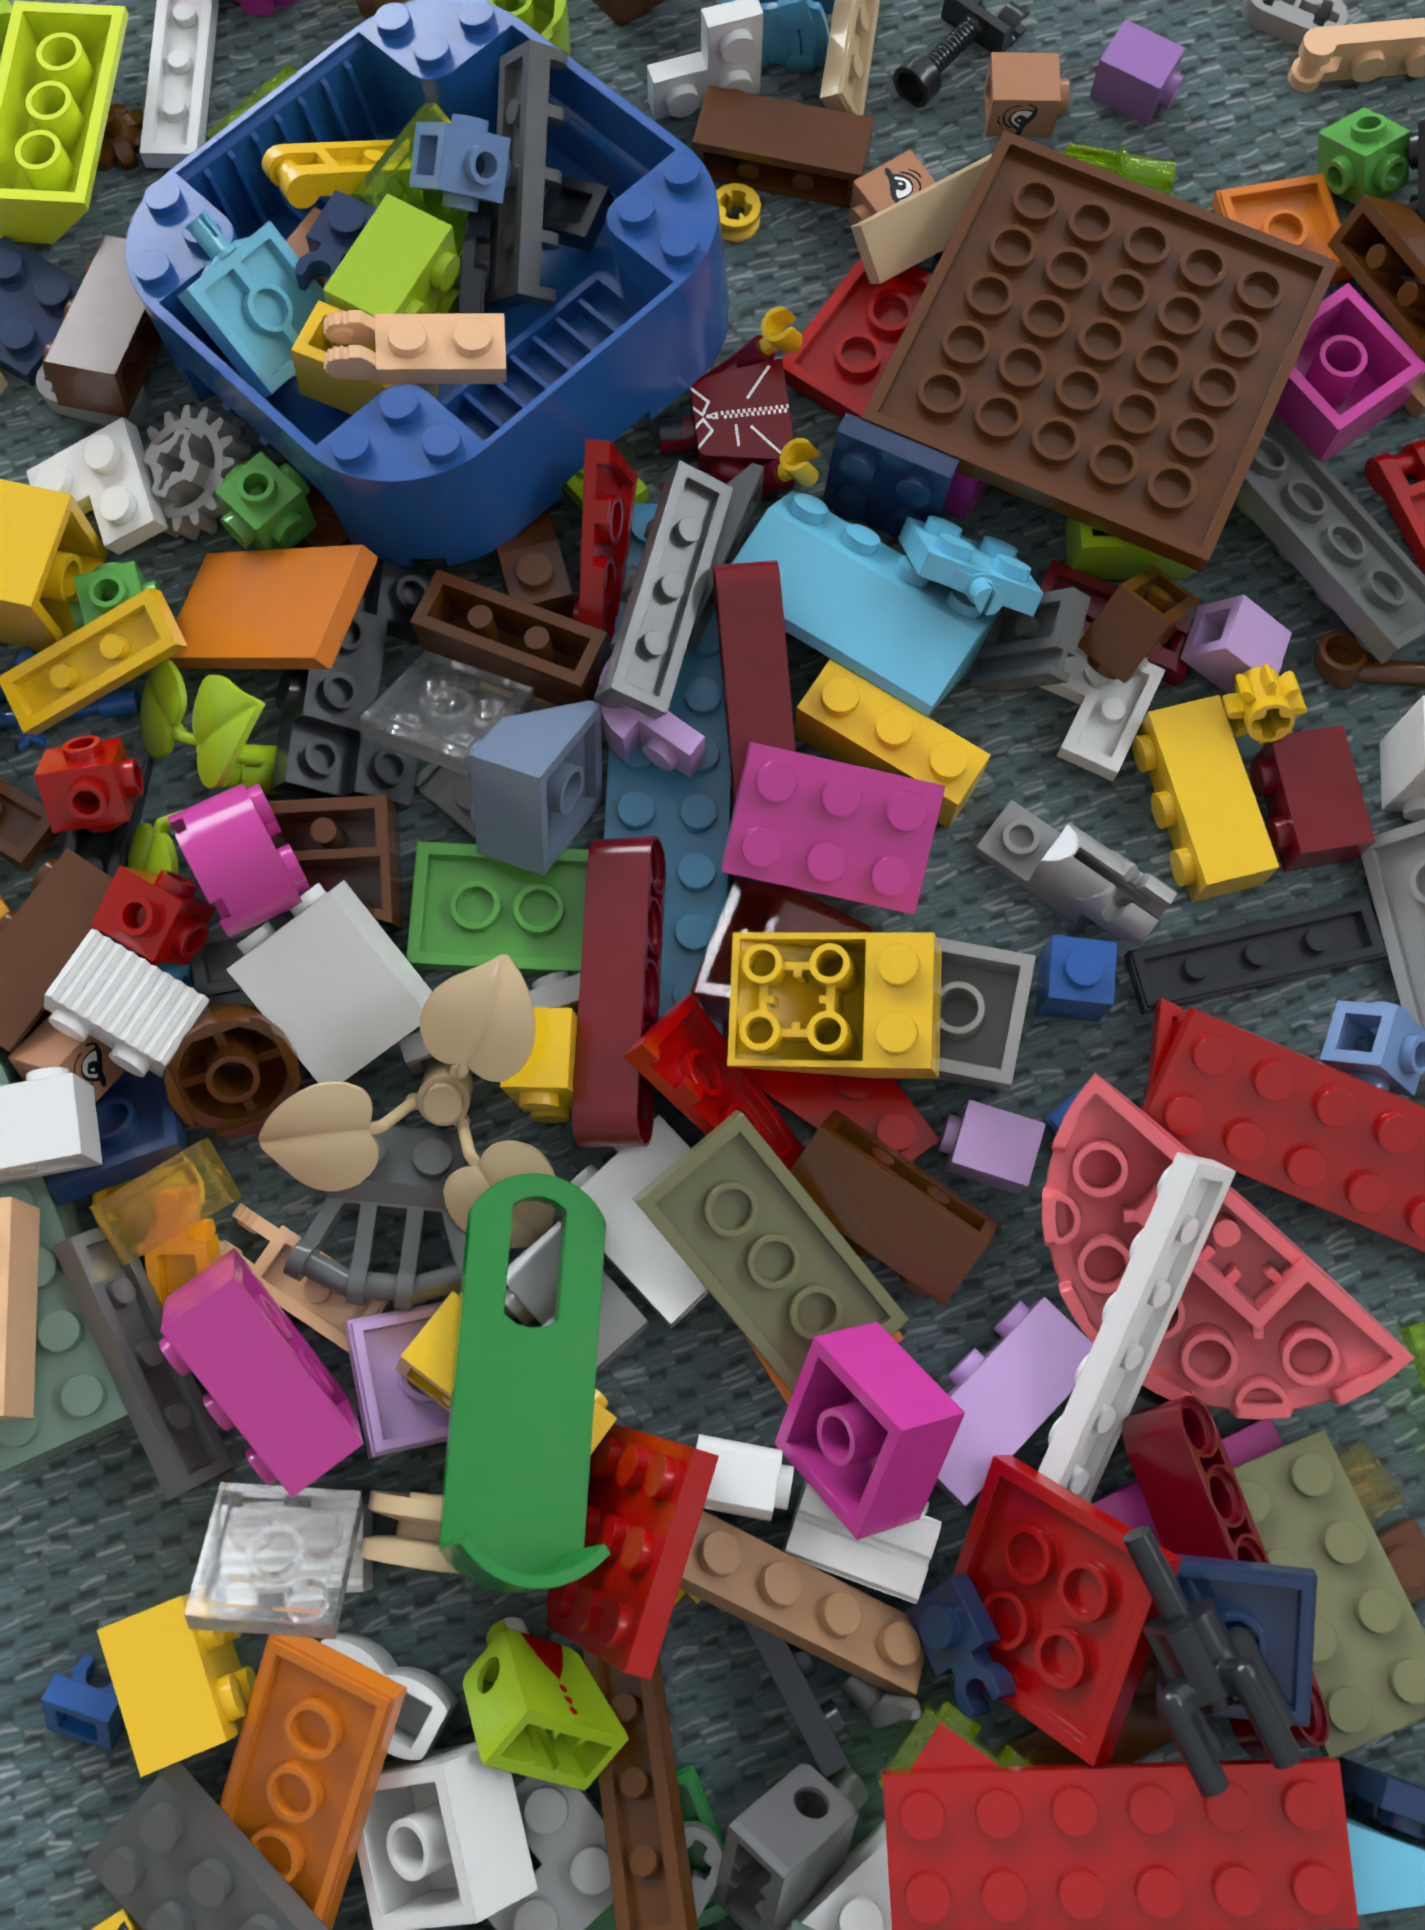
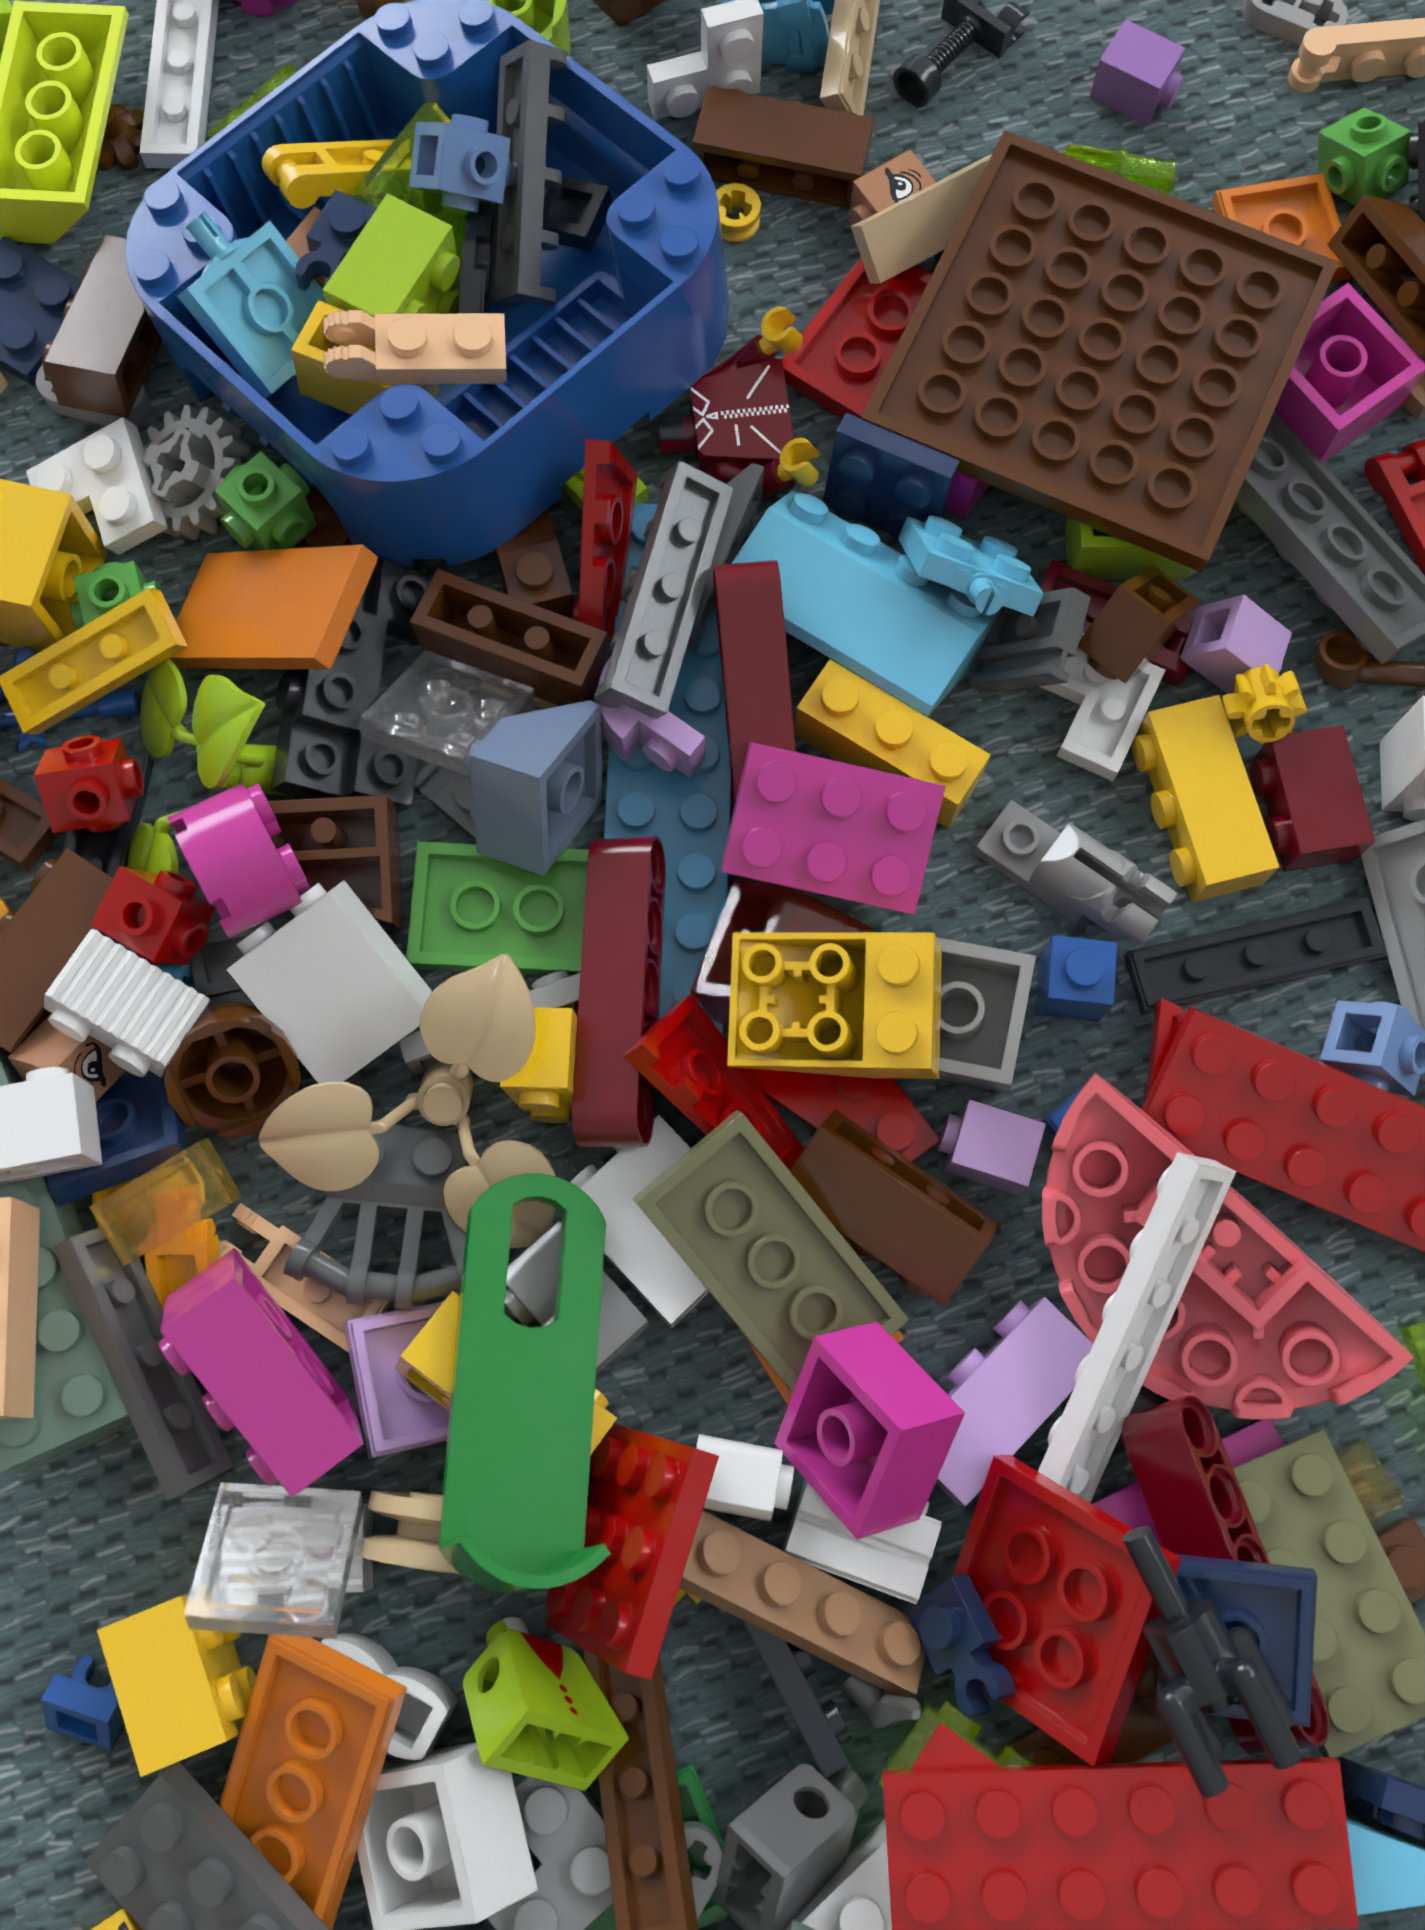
(1024, 94): nougat brick -> none

